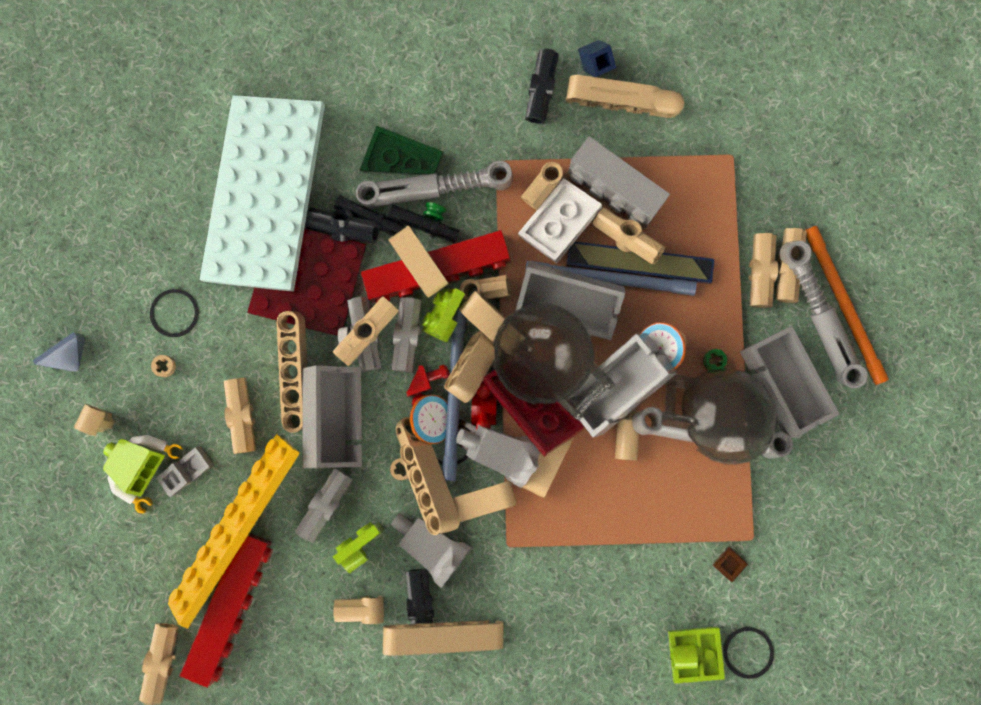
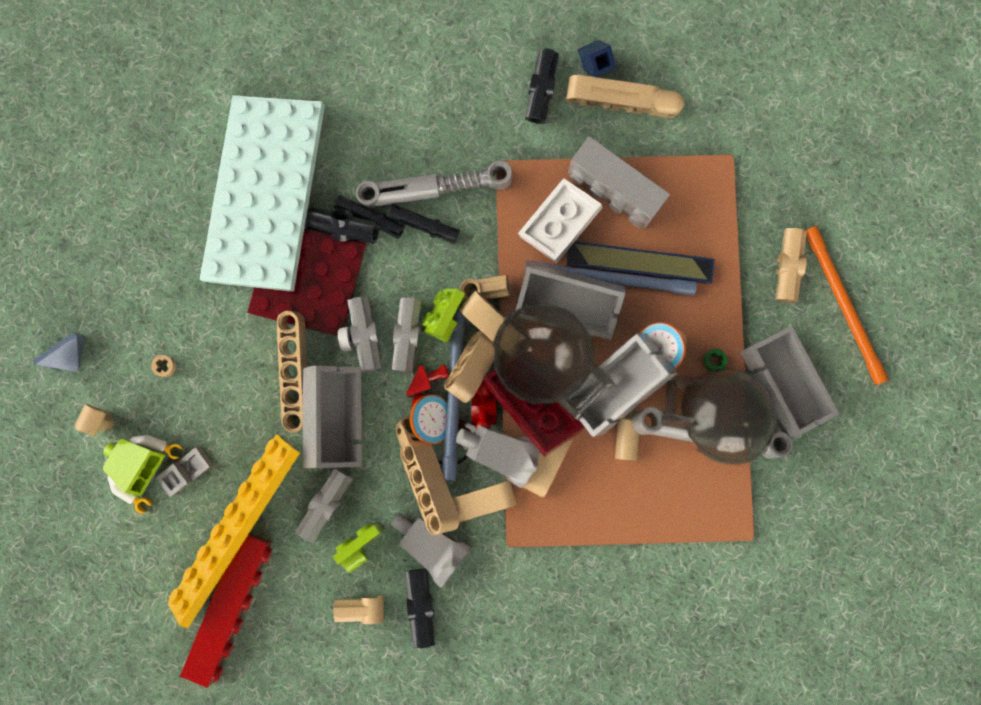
(157, 299): black piece -> none
(158, 663): tan piece -> none
(239, 415): tan piece -> none
(353, 343): tan piece -> none
(392, 469): tan bush -> none
(398, 154): dark green wing -> none
(418, 261): tan beam -> none
(434, 211): green bush -> none
(442, 637): tan beam -> none
(453, 261): red brick -> none
(541, 186): tan piece -> none
(628, 236): tan piece -> none
(696, 655): lime plate -> none
(730, 564): reddish brown tile -> none
(763, 270): tan piece -> none
(770, 647): black piece -> none
(824, 317): light grey piece -> none

